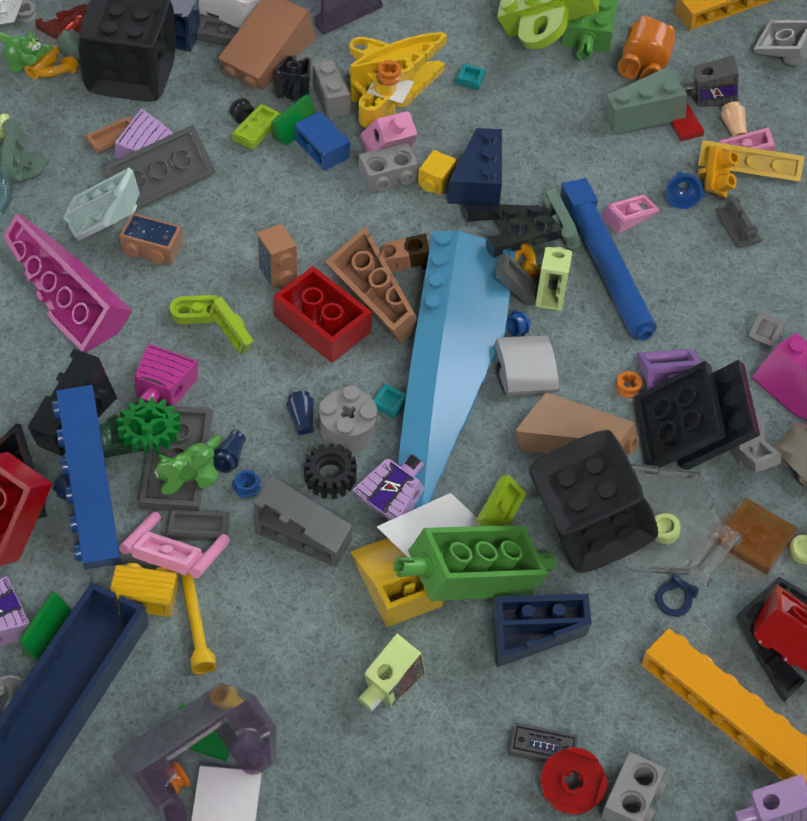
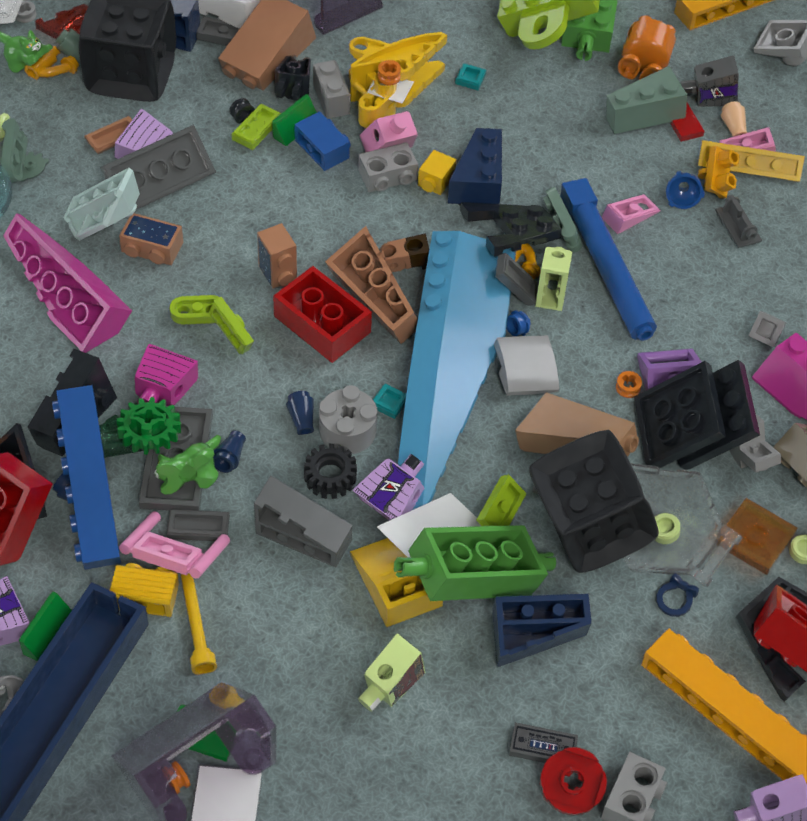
(246, 477): blue plate -> none

